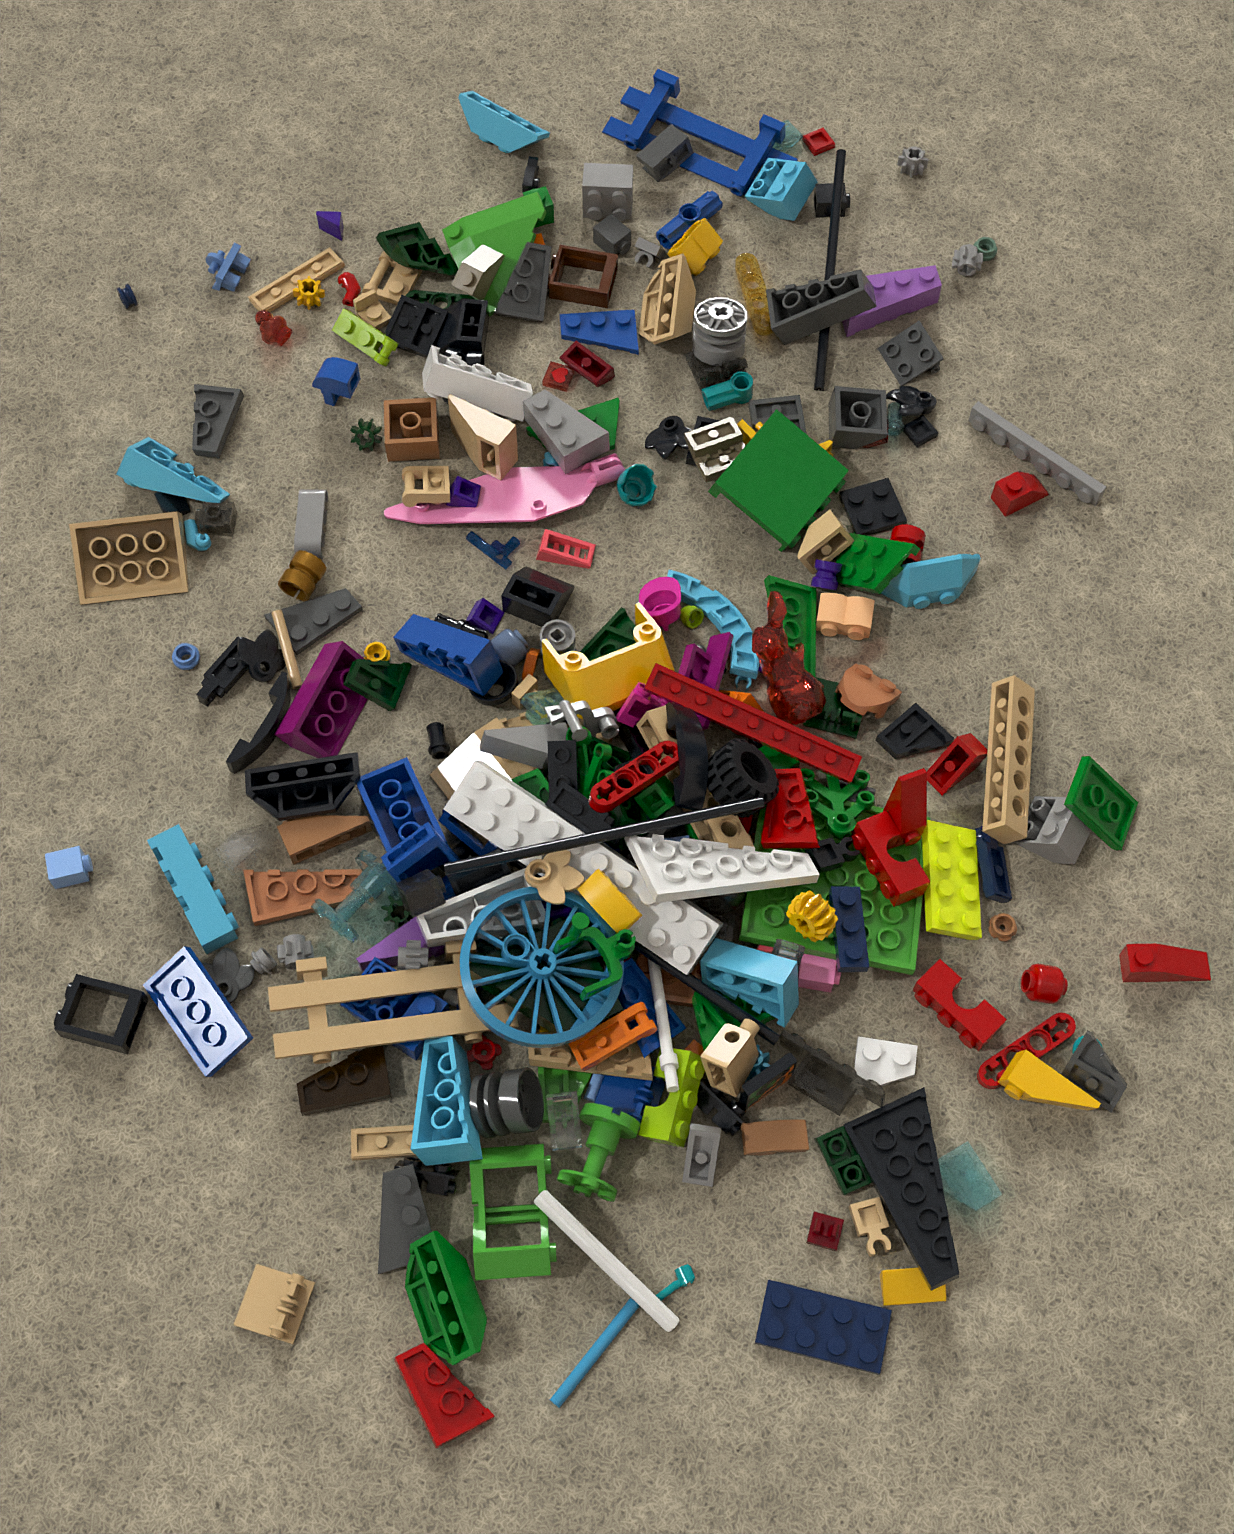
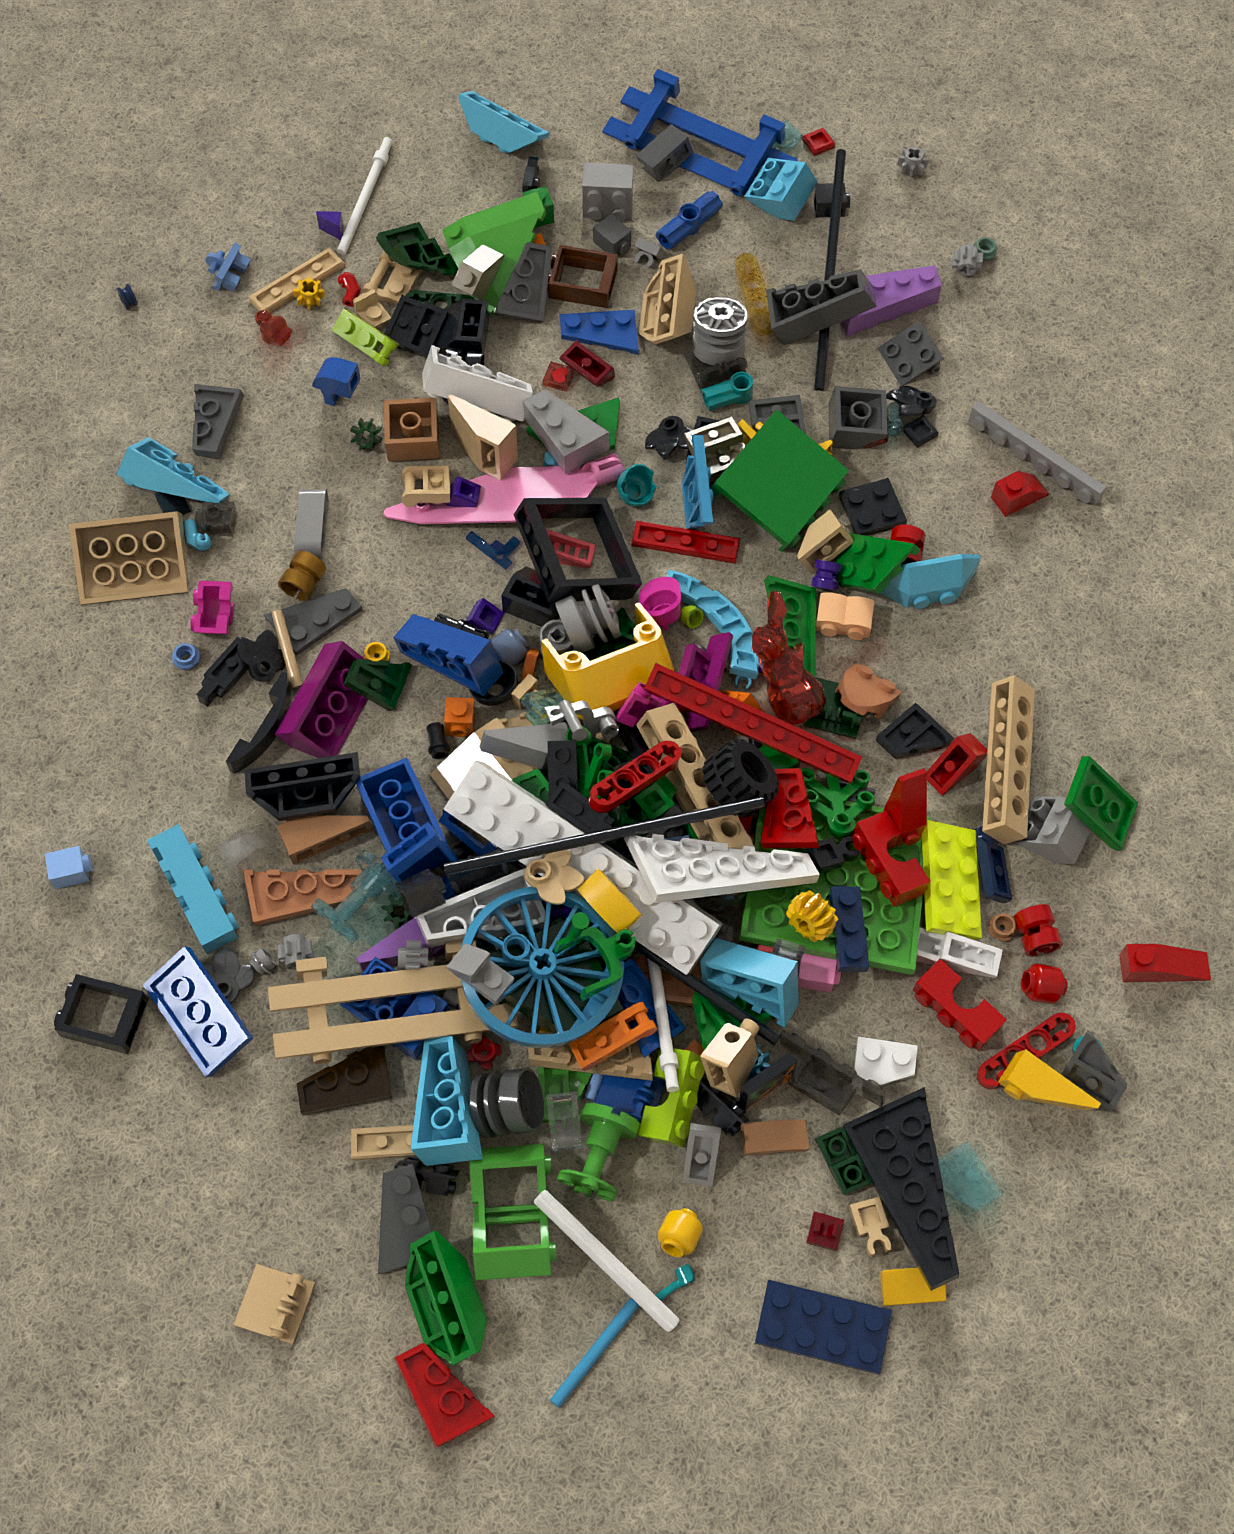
(214, 608): none -> dark pink cylinder
(379, 160): none -> white bar
(459, 716): none -> orange brick
(480, 973): none -> light grey slope
(545, 561): none -> black window
(588, 619): none -> light grey wheel
(680, 1232): none -> yellow head
(685, 542): none -> red tile
(693, 757): black slope -> none
(695, 487): none -> dark azure wing
(698, 245): yellow brick -> none
(958, 953): none -> white slope
(1037, 928): none -> red wheel

